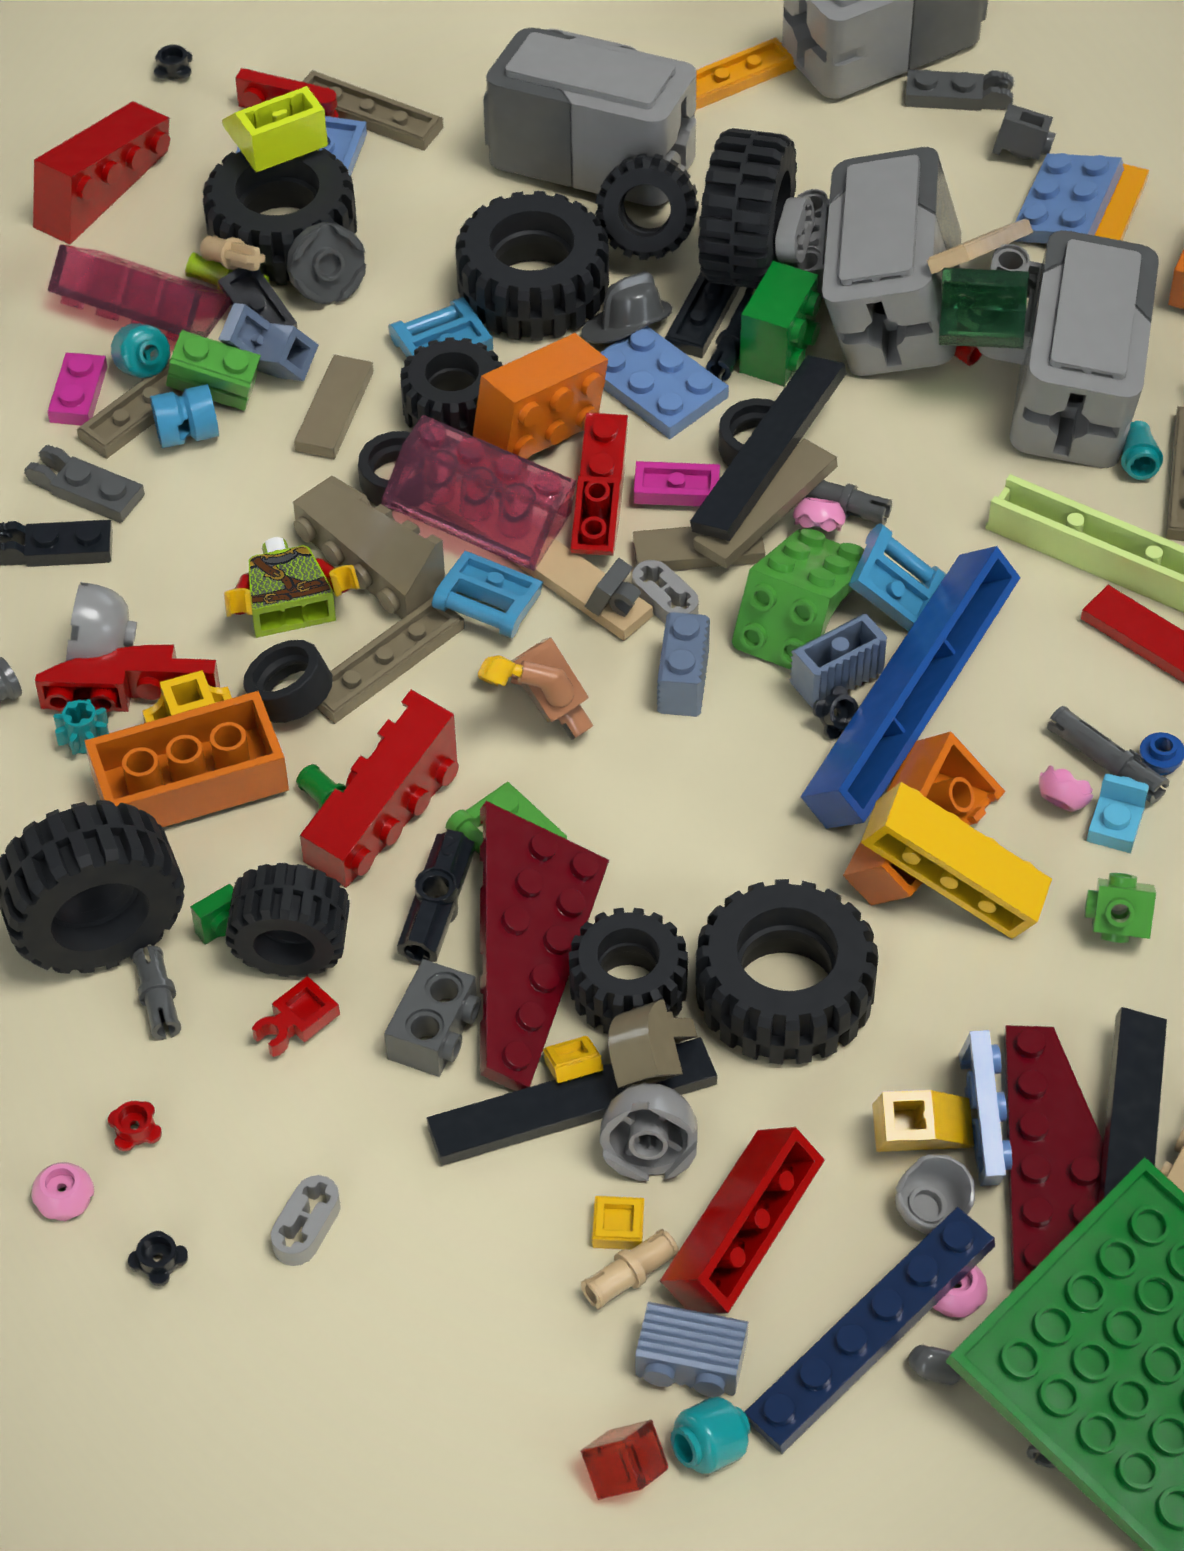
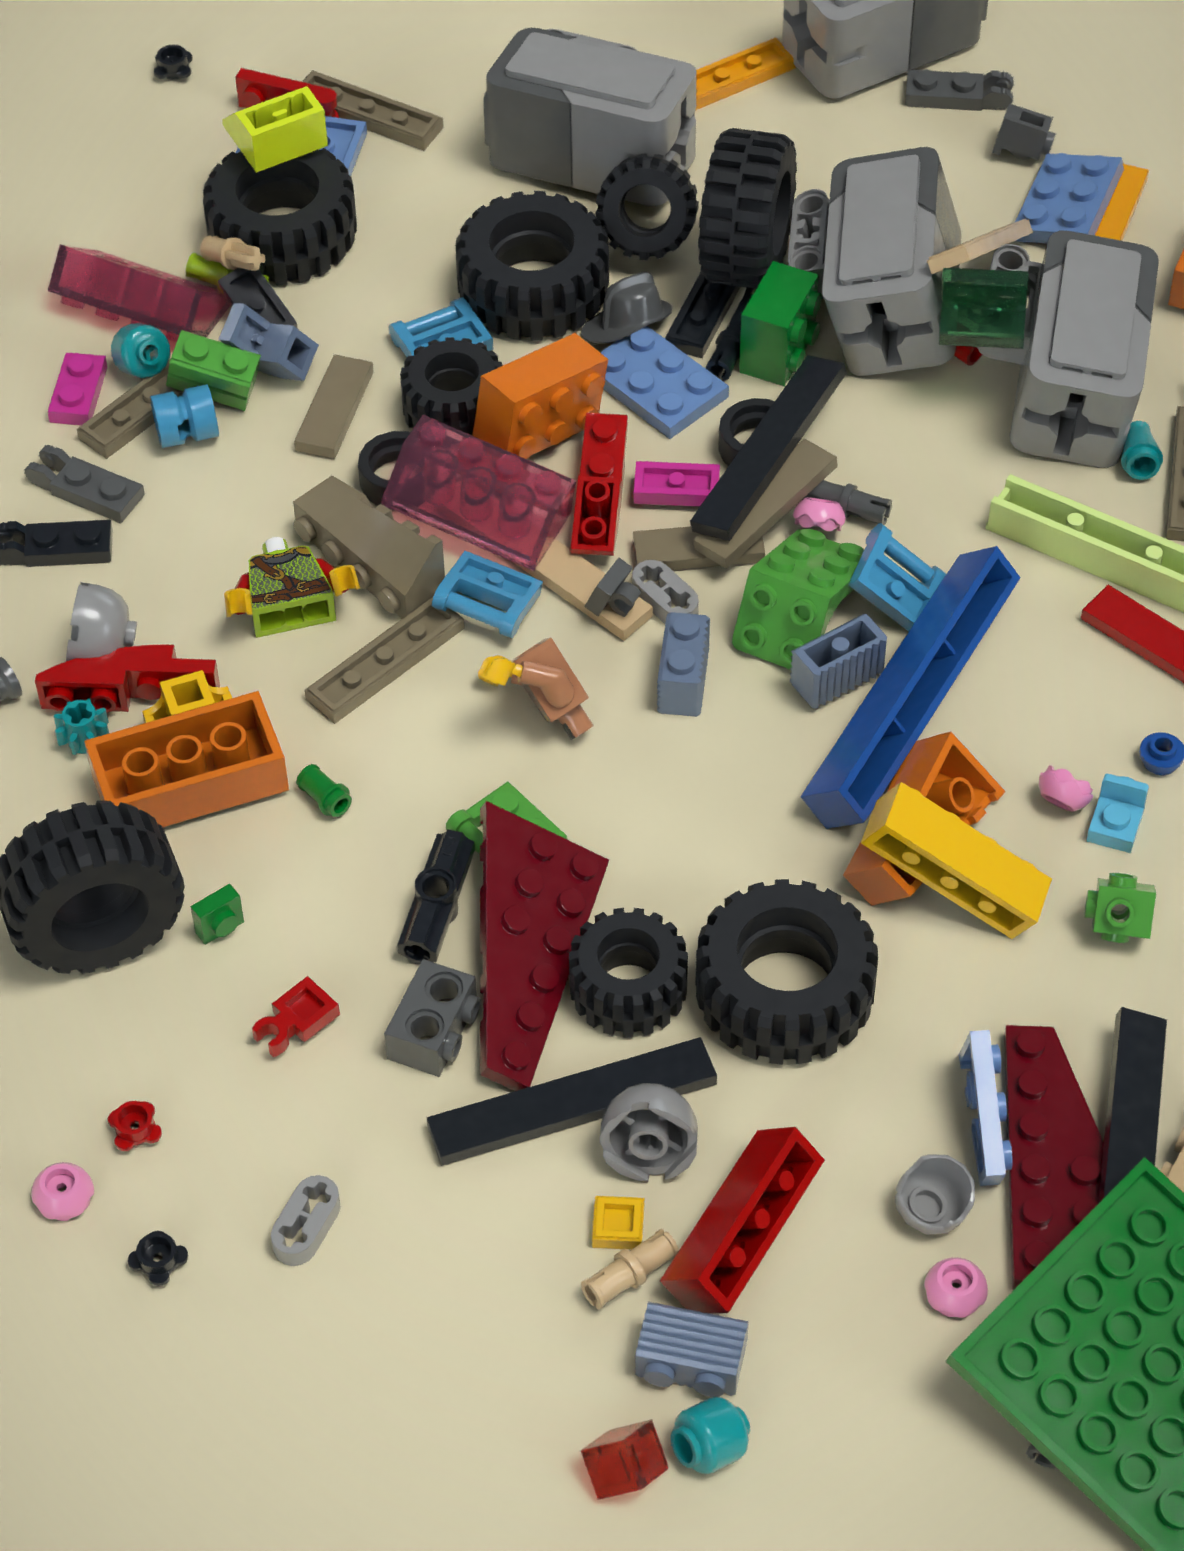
(95, 169): red wedge -> none
(156, 992): dark grey pin -> none
(280, 662): black tyre -> none
(287, 920): black tyre -> none
(326, 263): dark grey tile -> none
(383, 791): red wedge -> none
(572, 1059): yellow tile -> none
(644, 1044): dark tan brick -> none
(794, 230): light grey beam -> none
(845, 706): black plate -> none
(869, 1330): dark blue plate -> none
(922, 1121): yellow slope -> none
(931, 1364): dark grey arm -> none
(1106, 752): dark grey pin -> none

